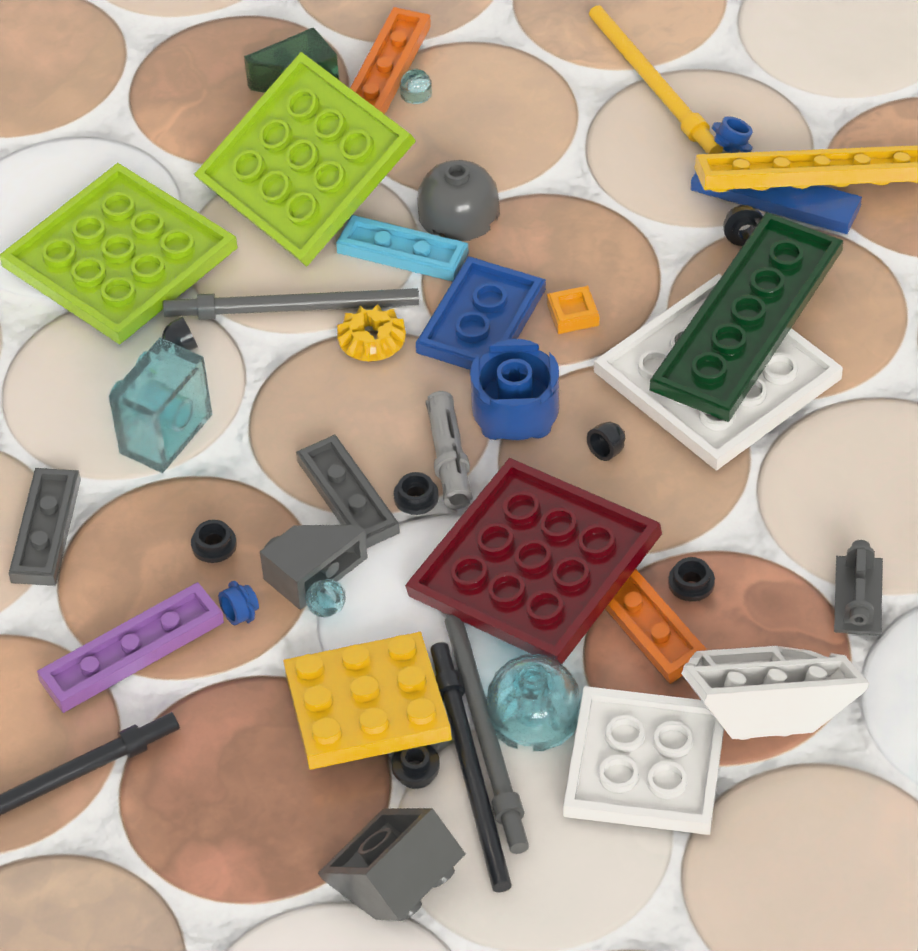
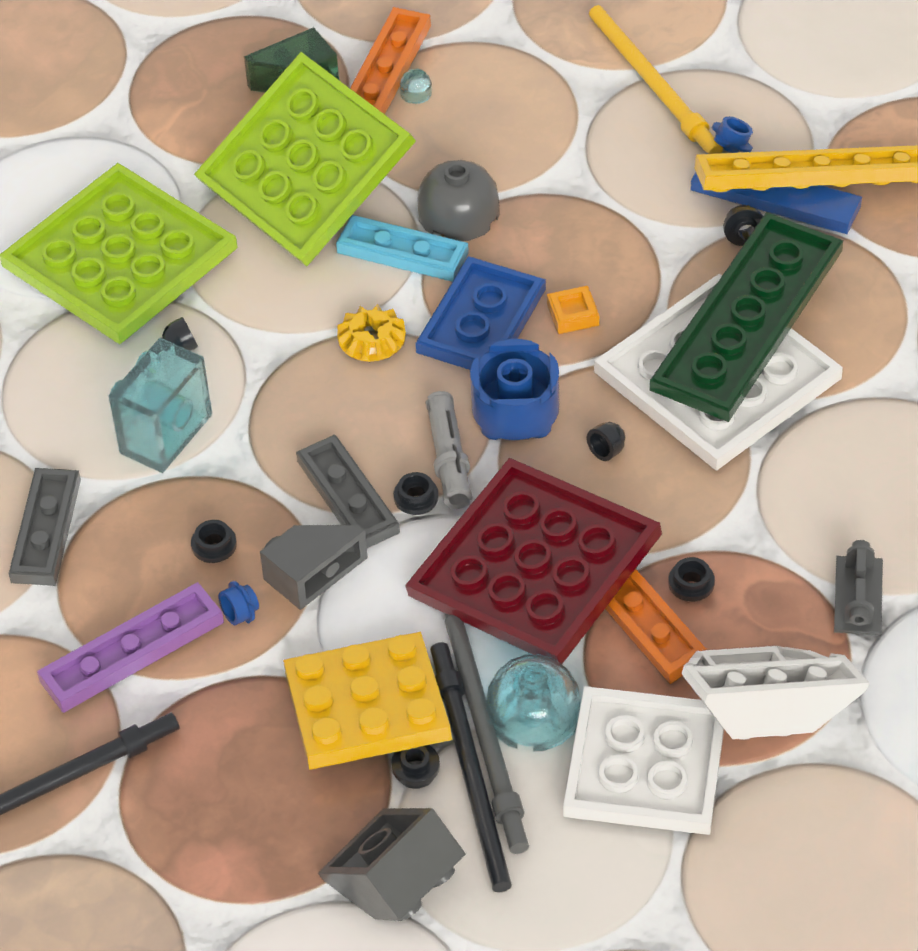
(208, 306): dark grey bar -> none
(322, 604): clear light blue hinge -> none

